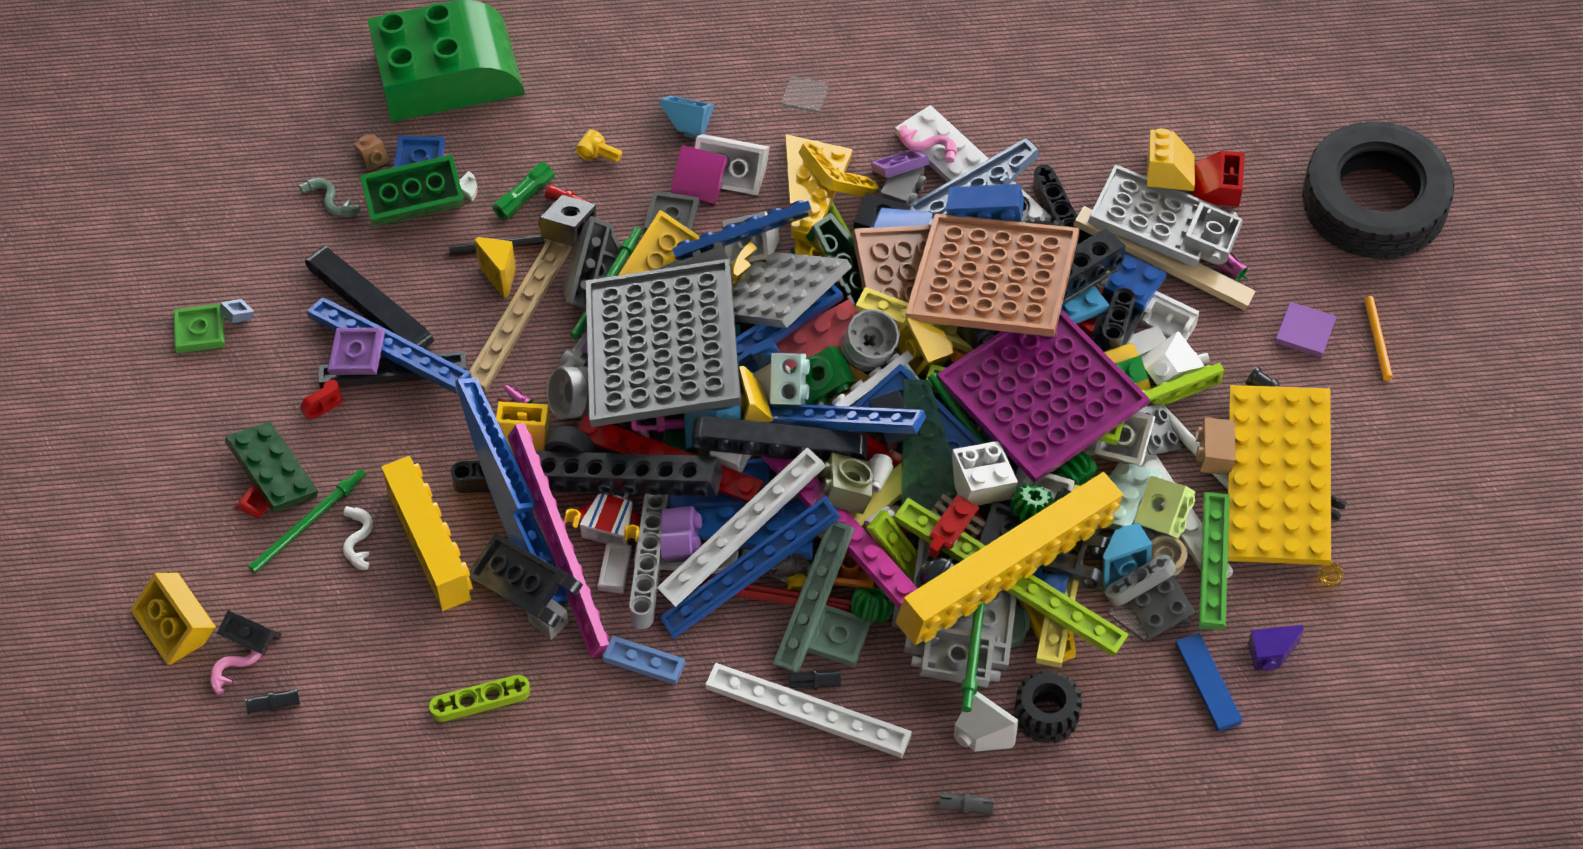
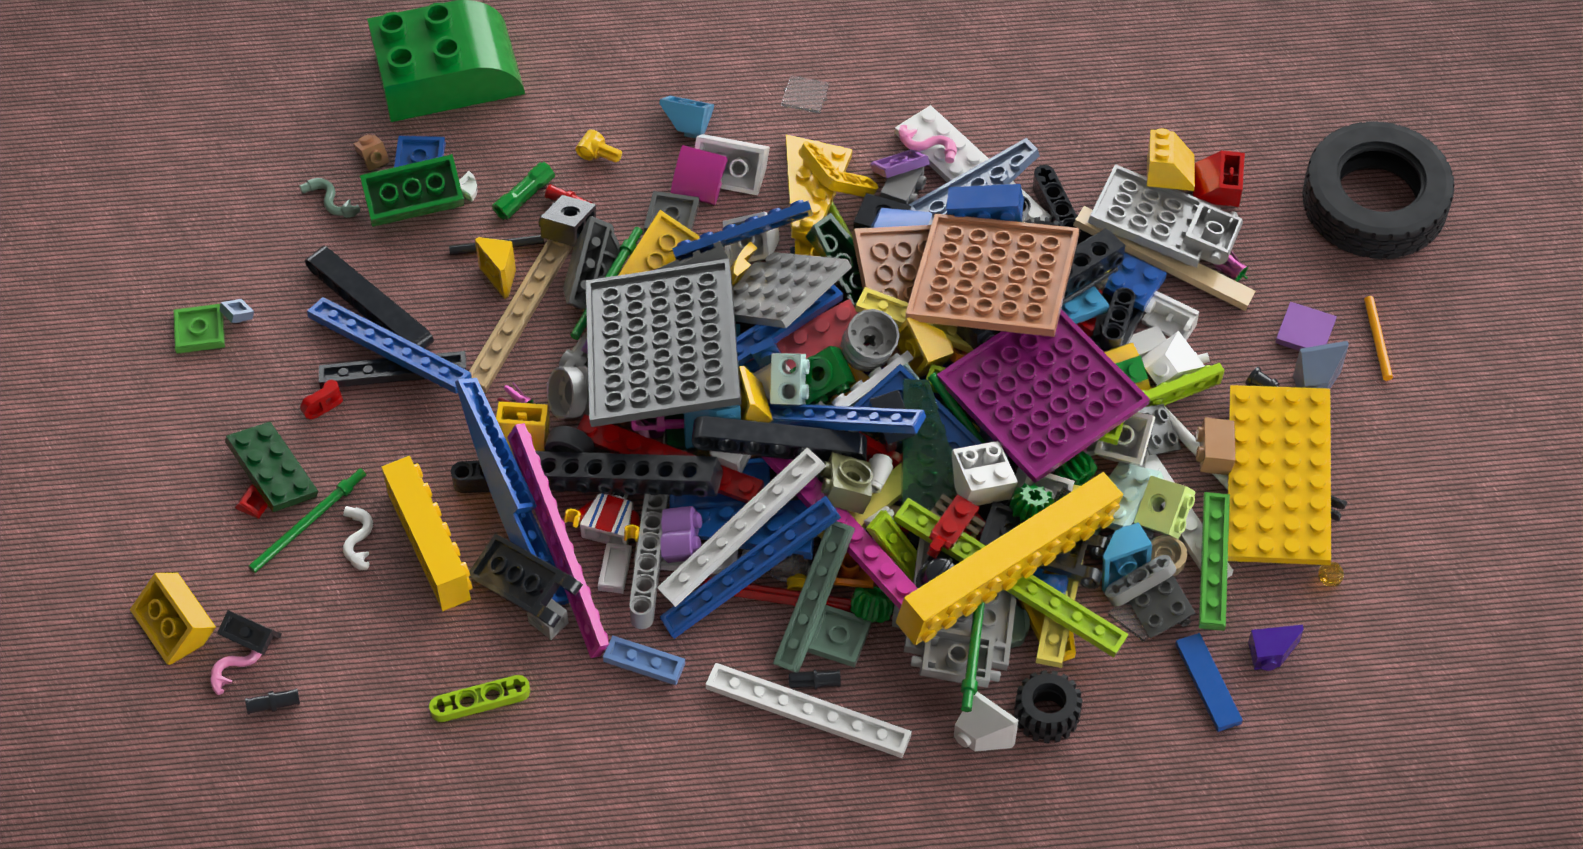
(356, 351): medium lavender tile -> none
(966, 803): dark grey pin -> none
(1320, 365): none -> sand blue slope

